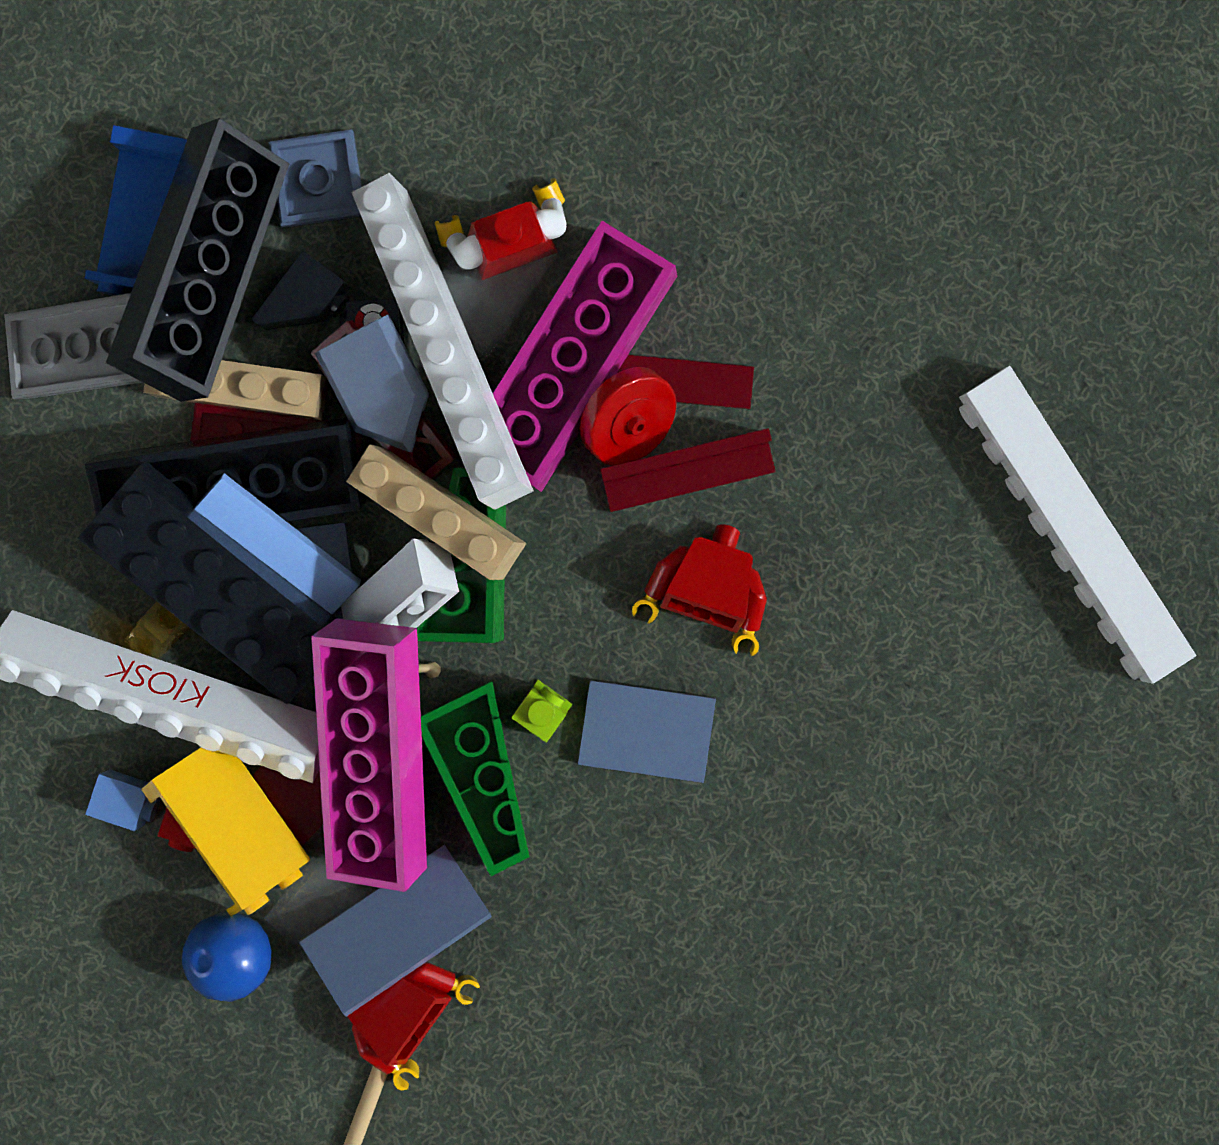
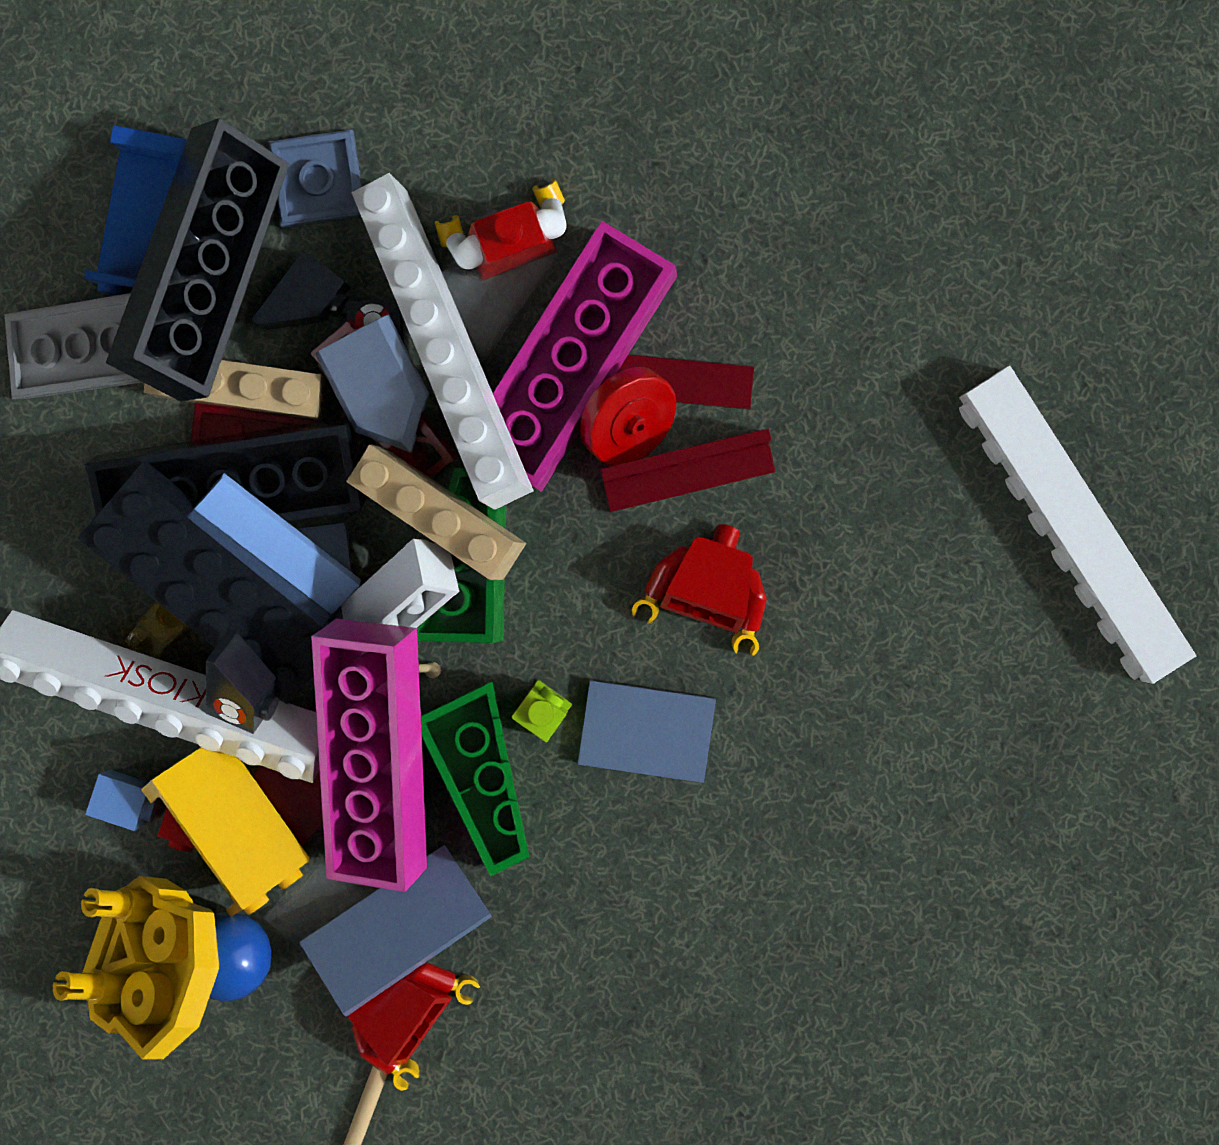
(146, 965): none -> yellow brick
(239, 685): none -> black slope

